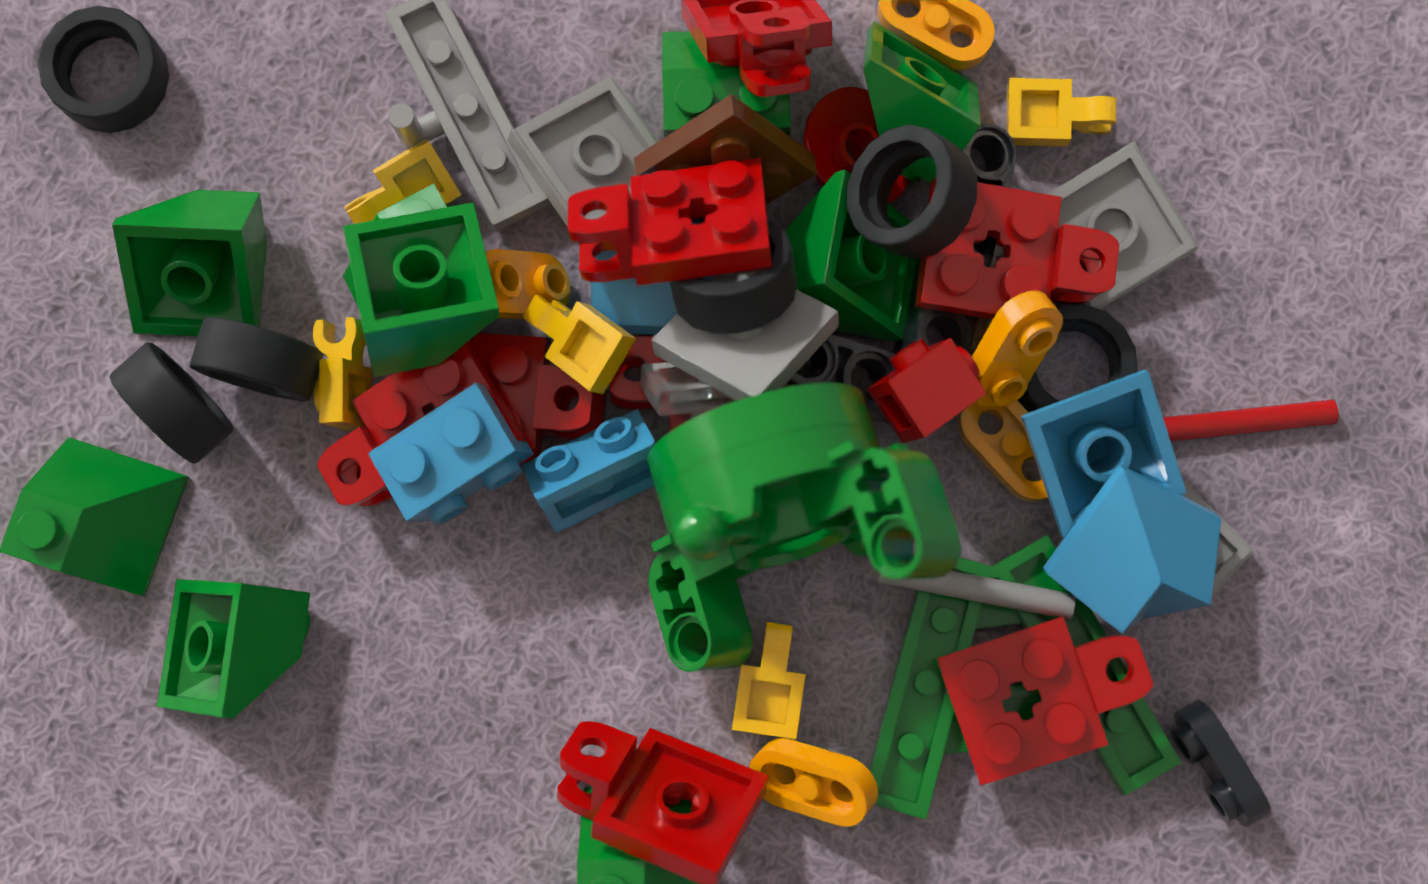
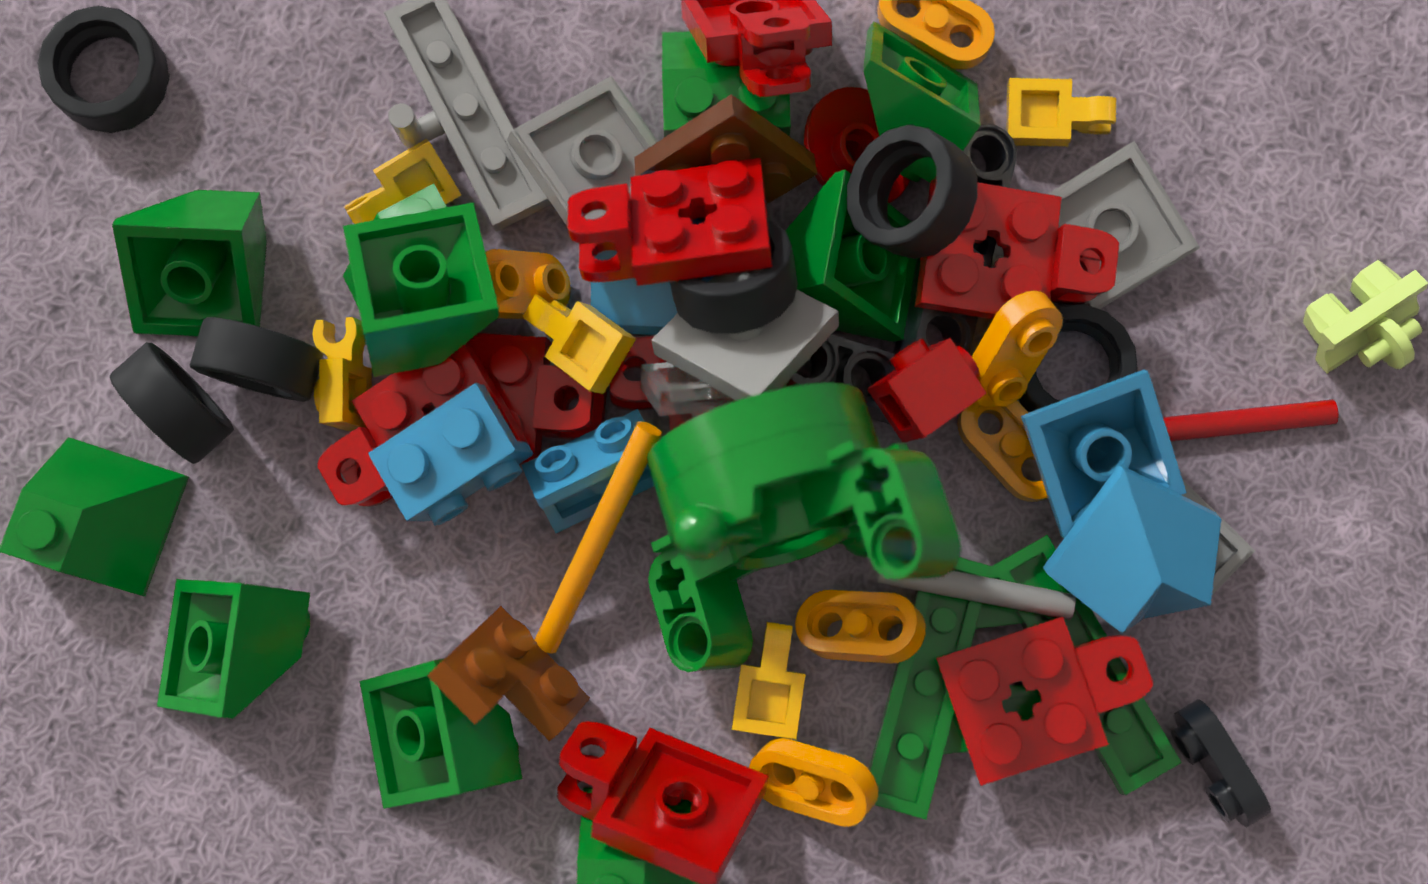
(428, 745): none -> green slope
(508, 662): none -> dark orange plate
(597, 536): none -> light orange bar
(864, 627): none -> light orange plate
(1374, 330): none -> yellowish green hips

